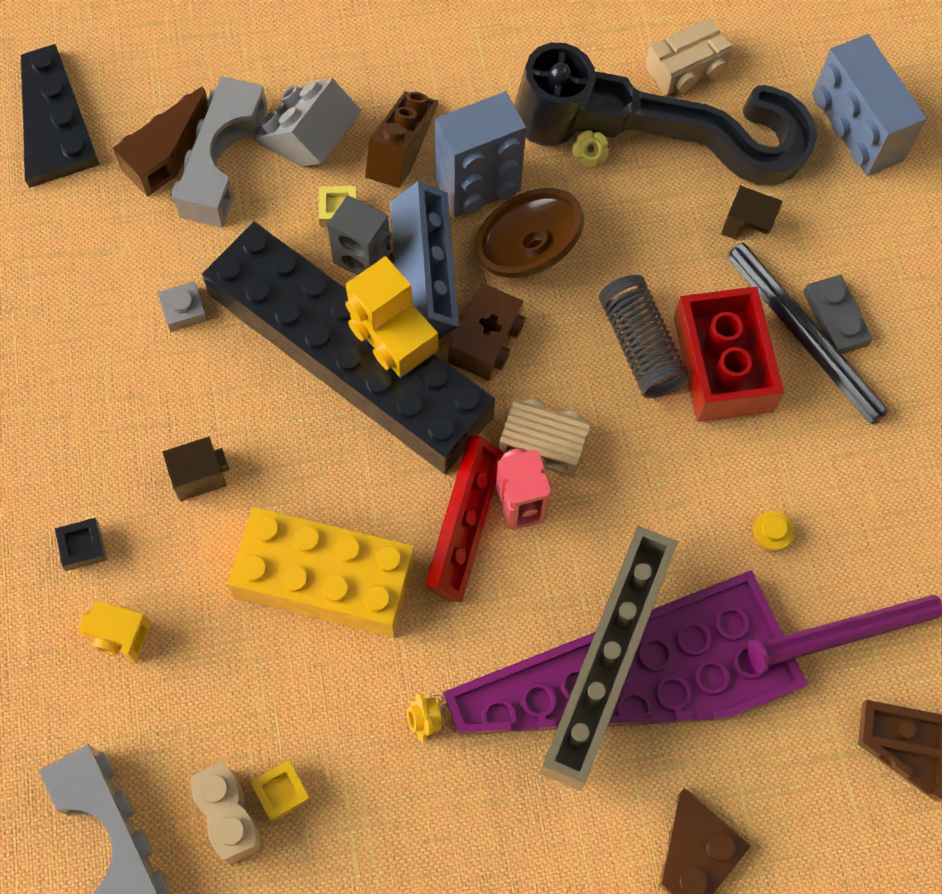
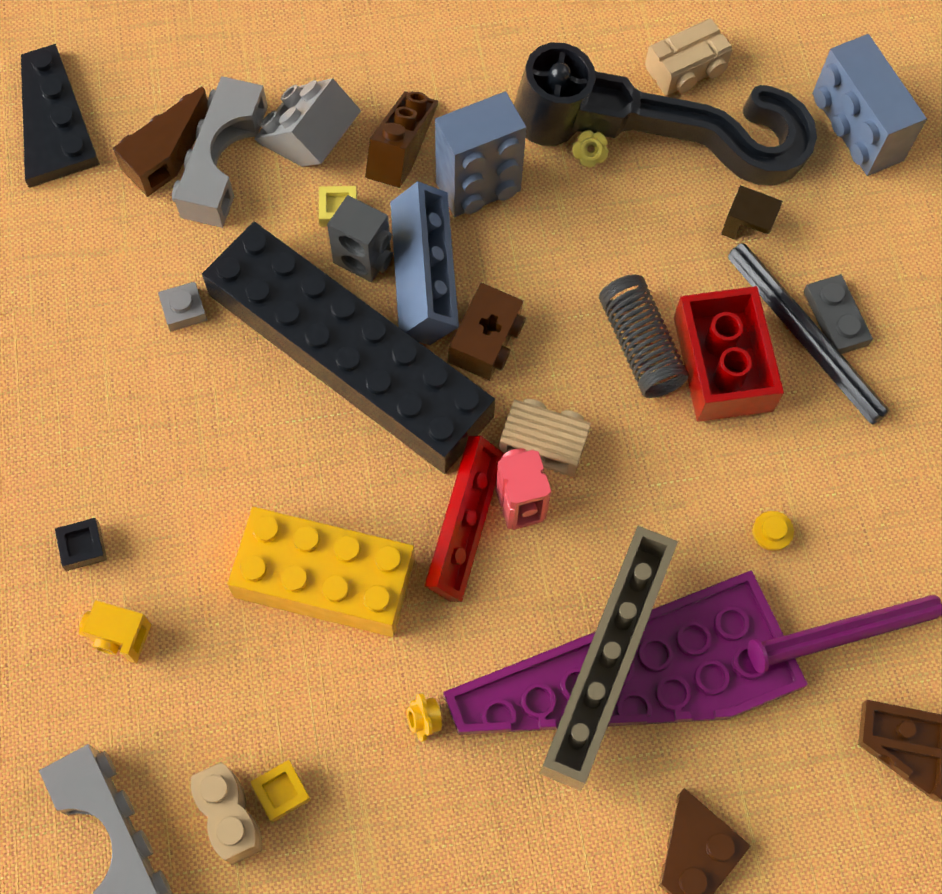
(196, 468): dark brown brick -> none
(386, 317): yellow brick -> none
(529, 233): reddish brown dish -> none

